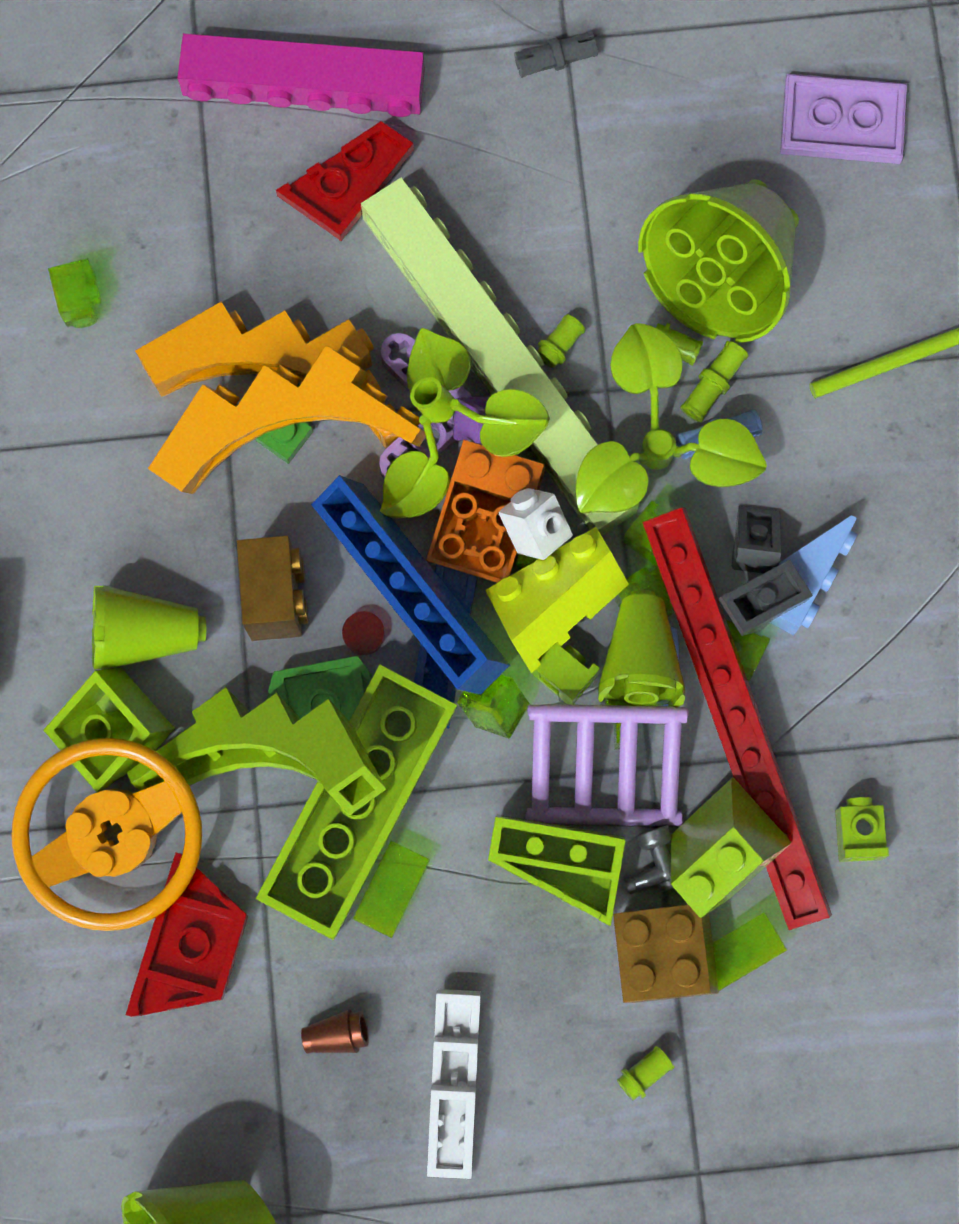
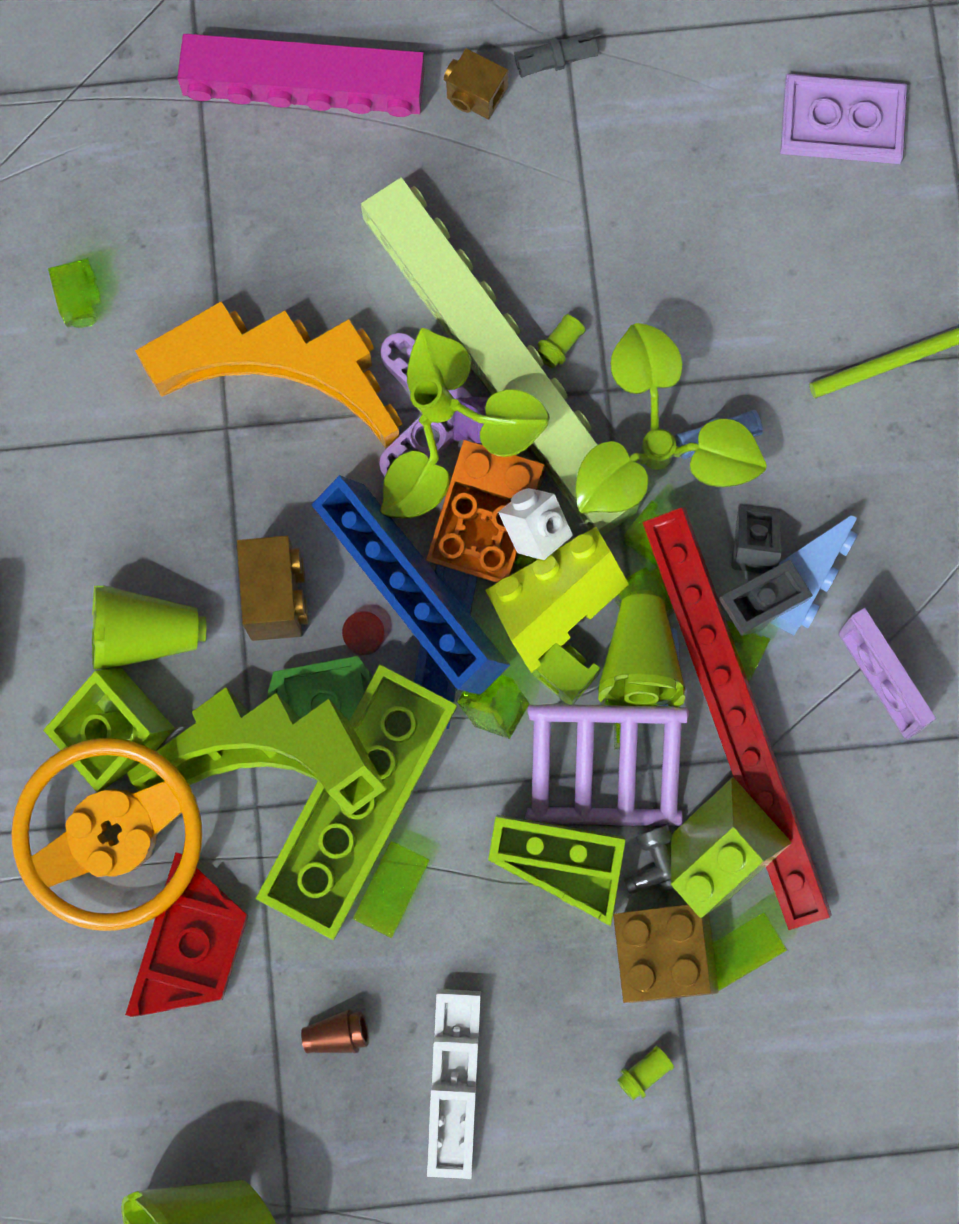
(218, 426): light orange arch -> none
(286, 440): bright green plate -> none
(336, 188): red wing -> none
(475, 83): none -> pearl gold brick
(687, 345): lime pin -> none
(714, 381): lime pin -> none
(722, 259): lime cone -> none
(852, 844): lime brick -> none
(886, 674): none -> lavender tile

